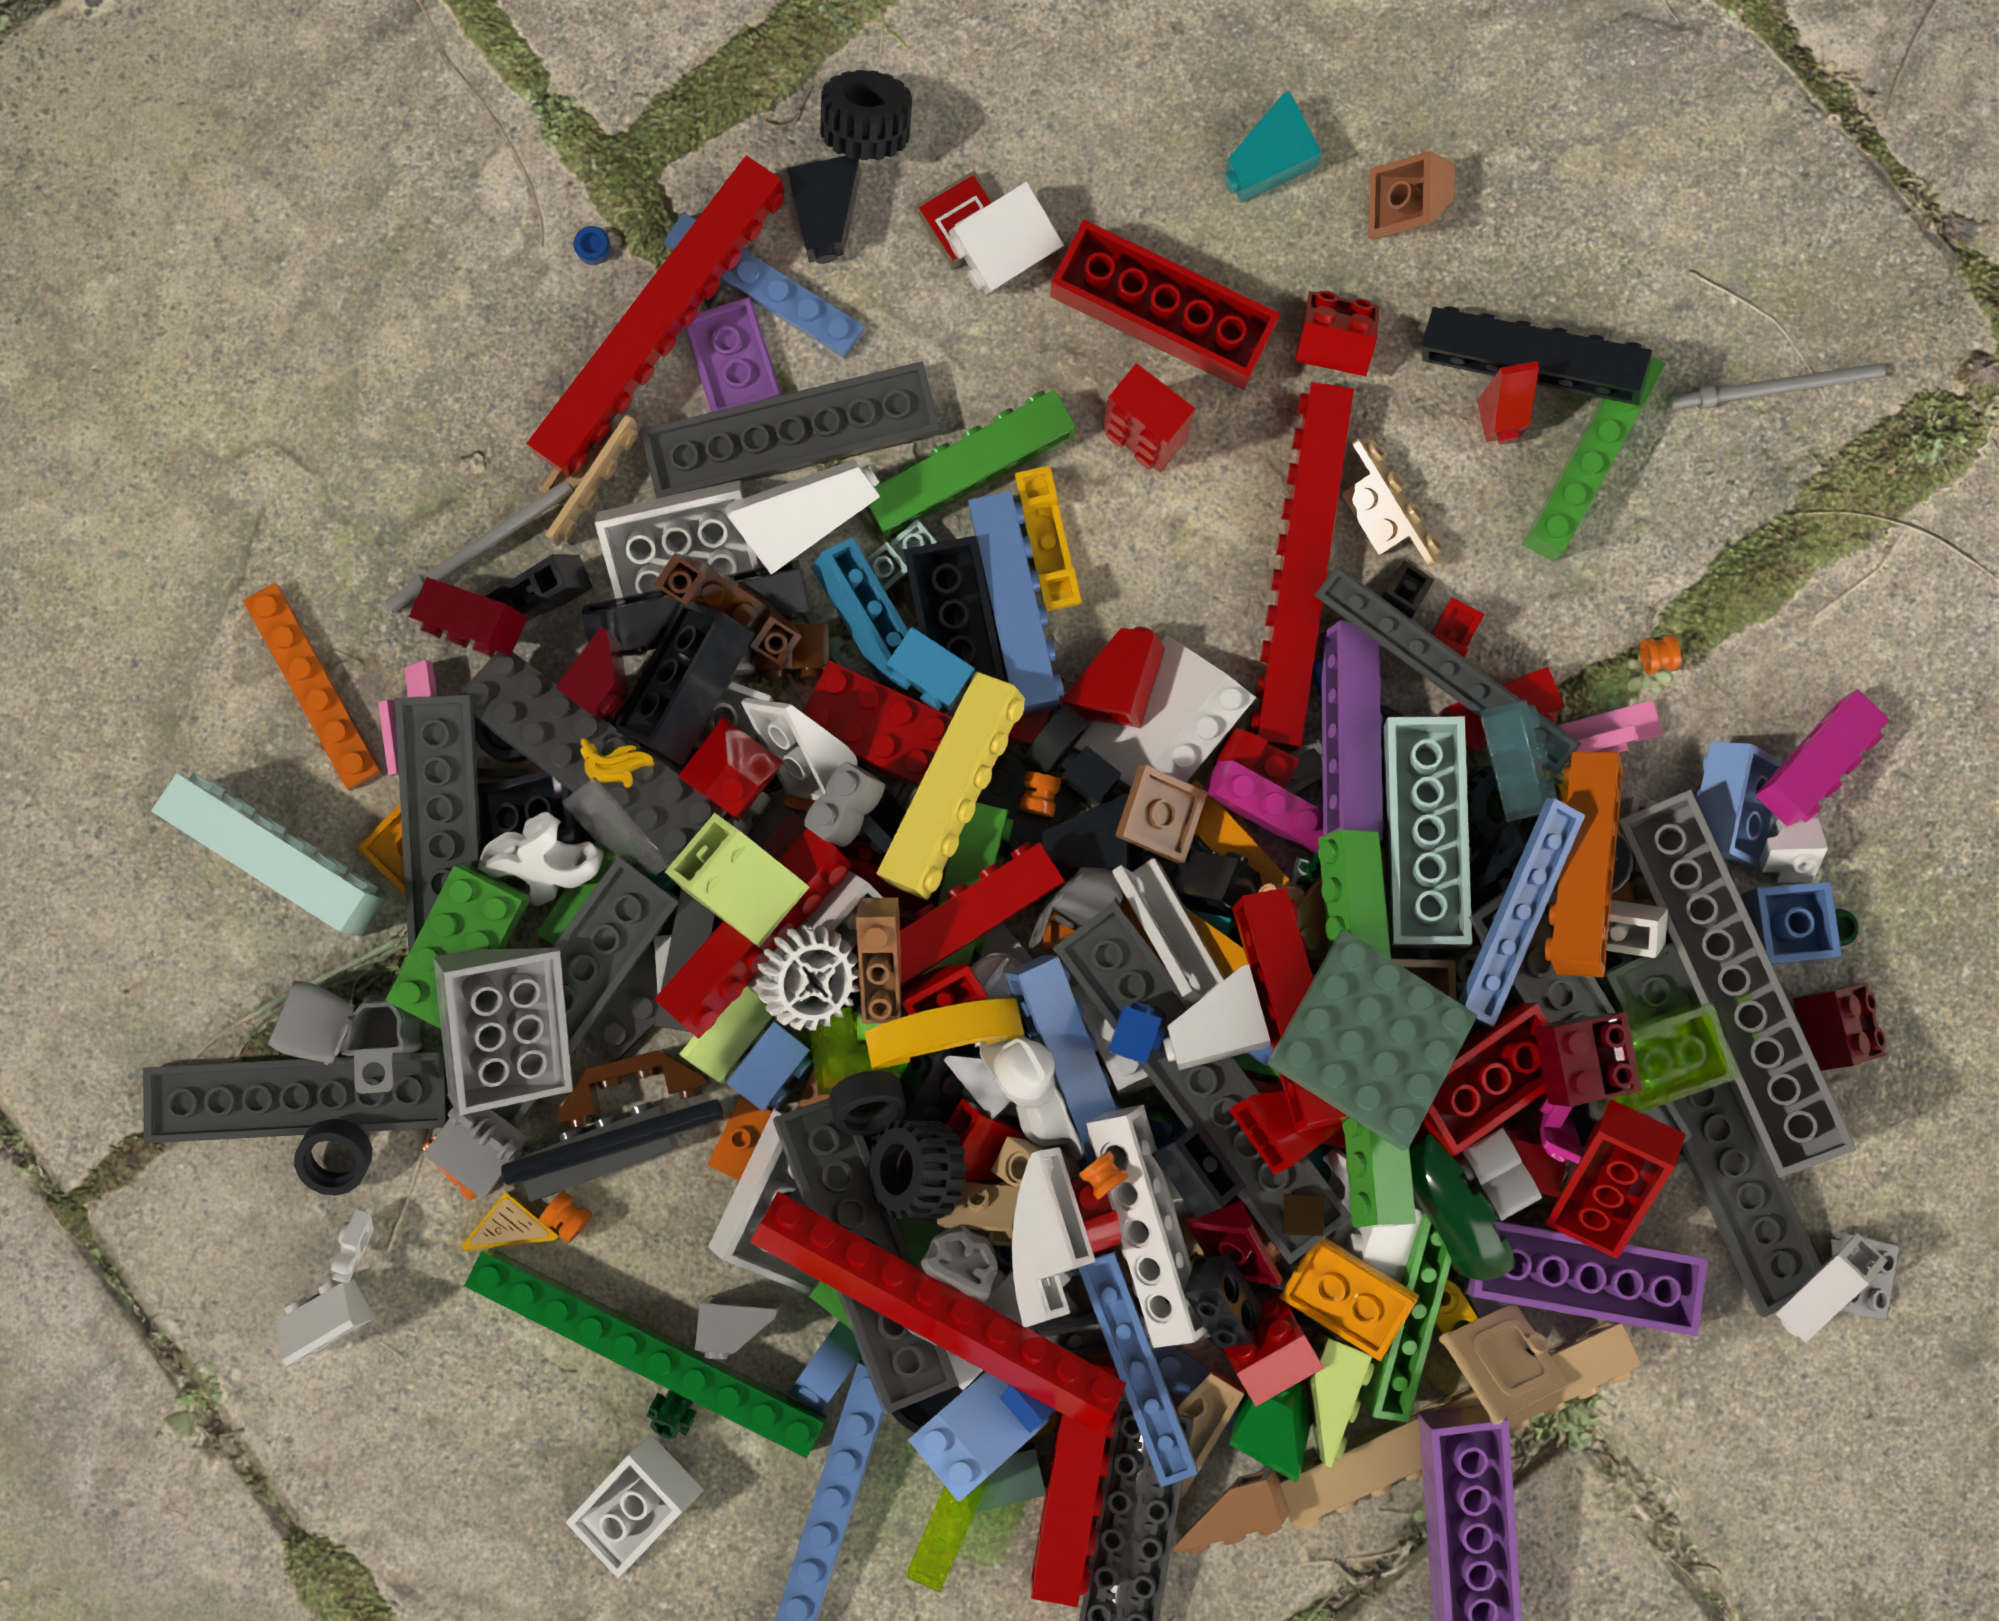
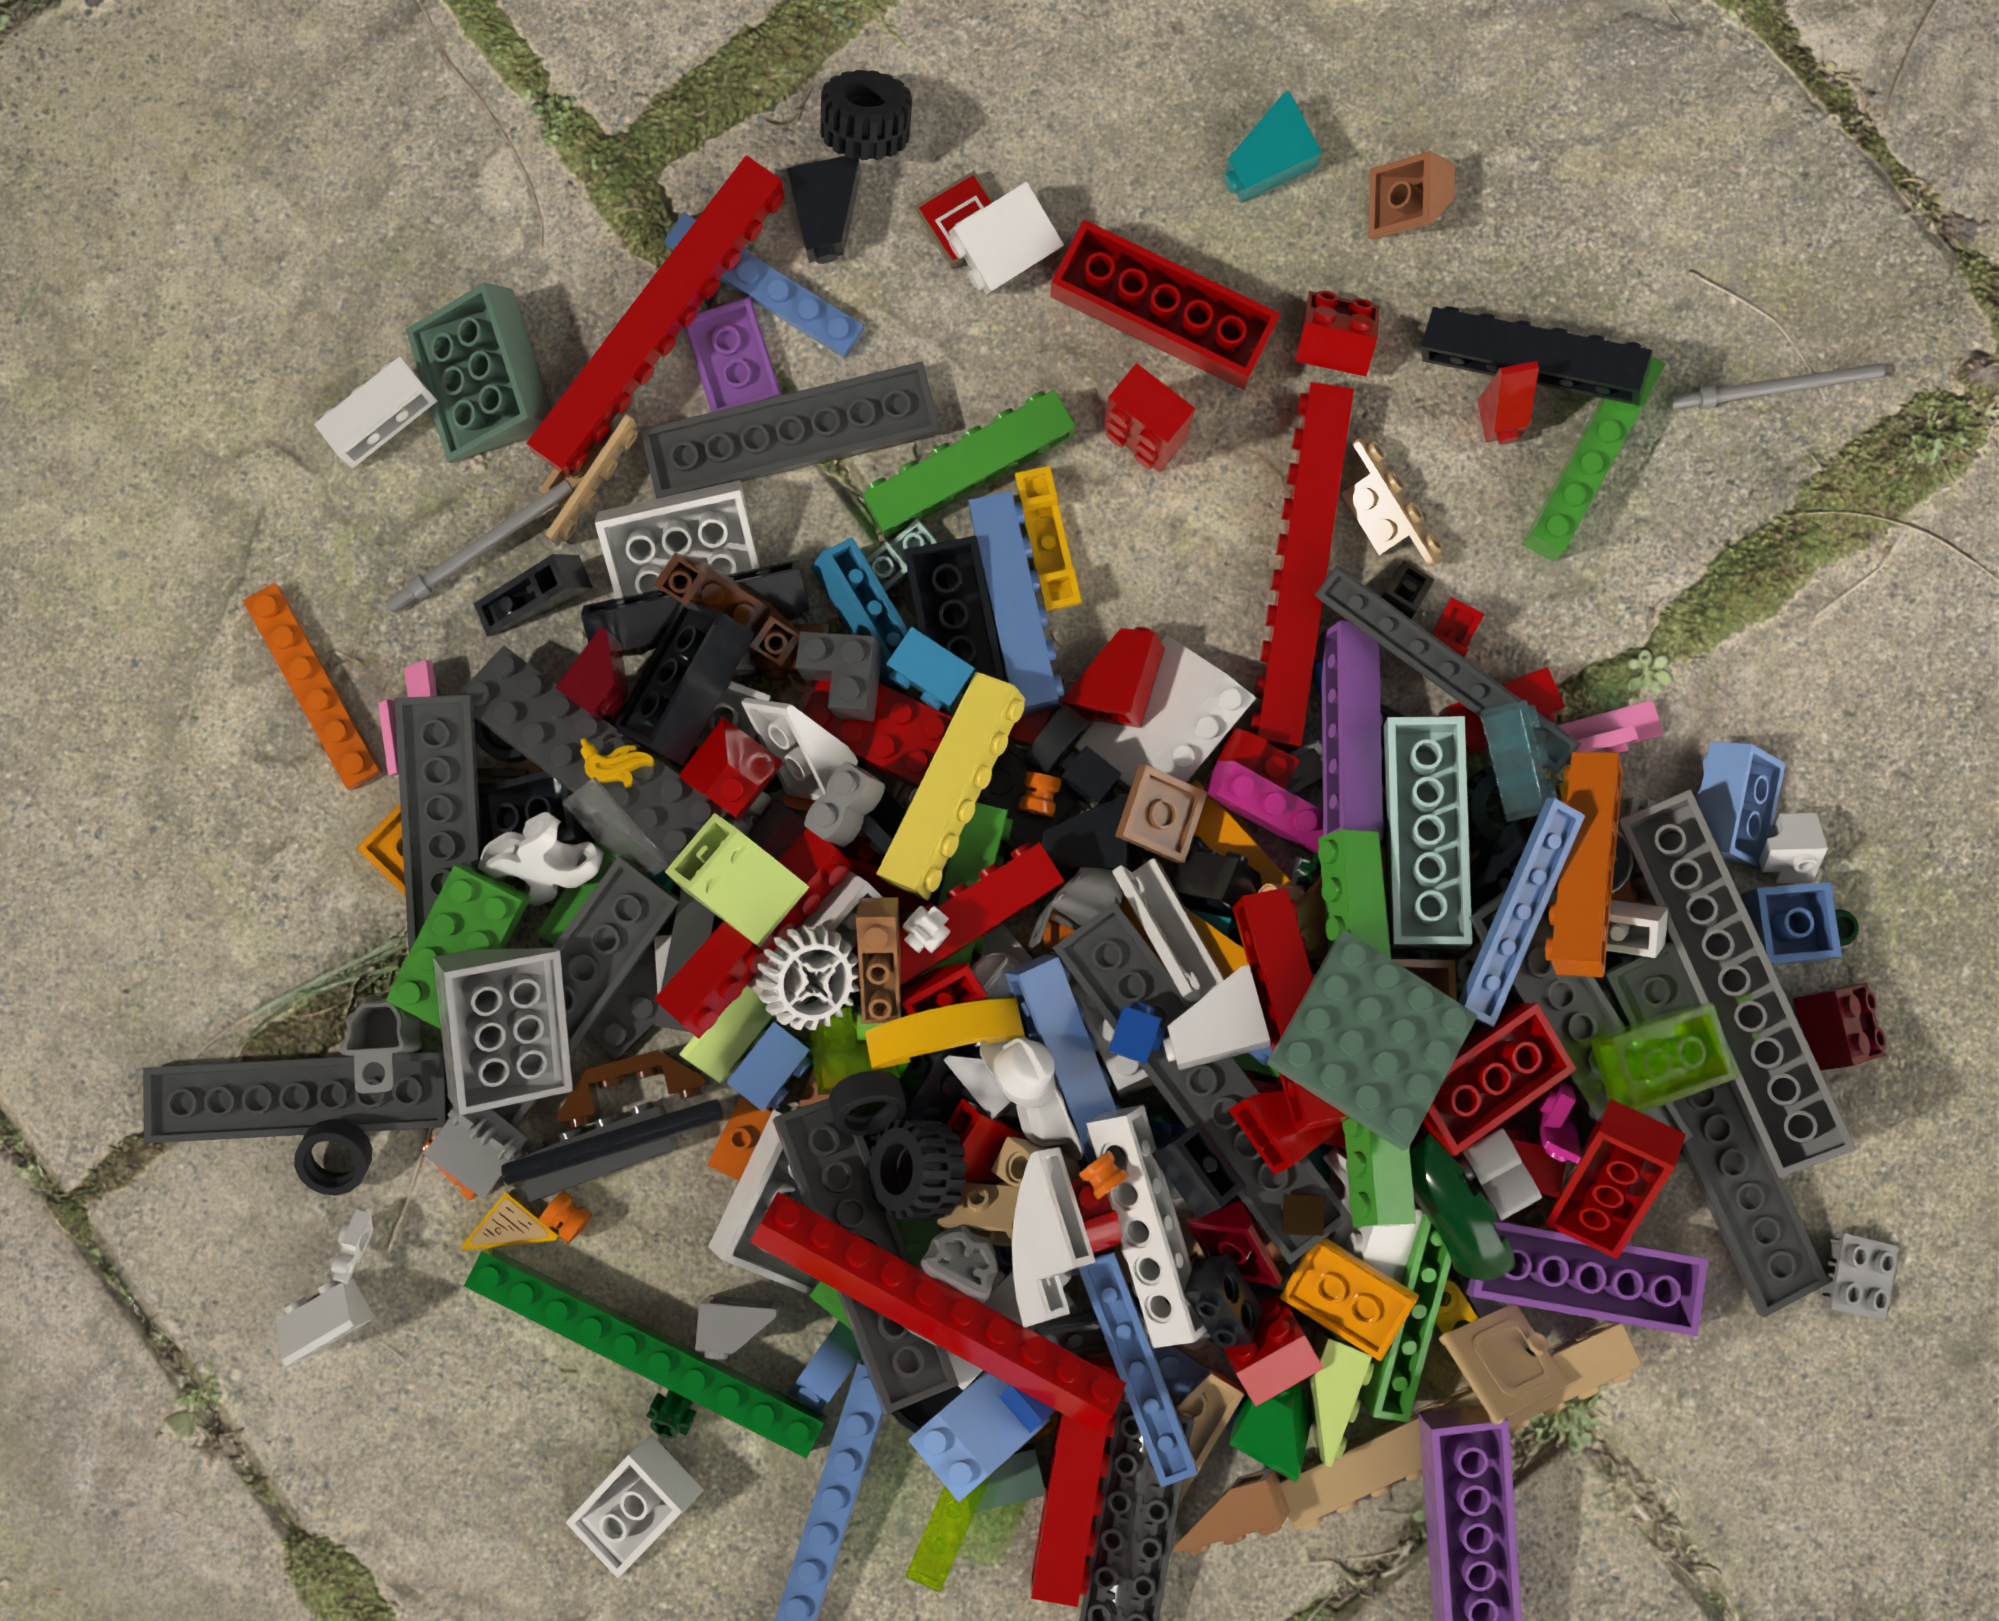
(268, 854): light aqua brick -> none
(311, 1023): light grey piece -> none
(375, 412): none -> white brick
(467, 618): dark red brick -> none
(480, 372): none -> sand green slope
(592, 245): blue tile -> none
(801, 512): white slope -> none
(850, 665): none -> dark grey brick
(926, 929): none -> white gear
(1587, 1059): dark red slope -> none
(1660, 654): orange wheel -> none
(1823, 758): dark pink brick -> none
(1831, 1288): white slope -> none

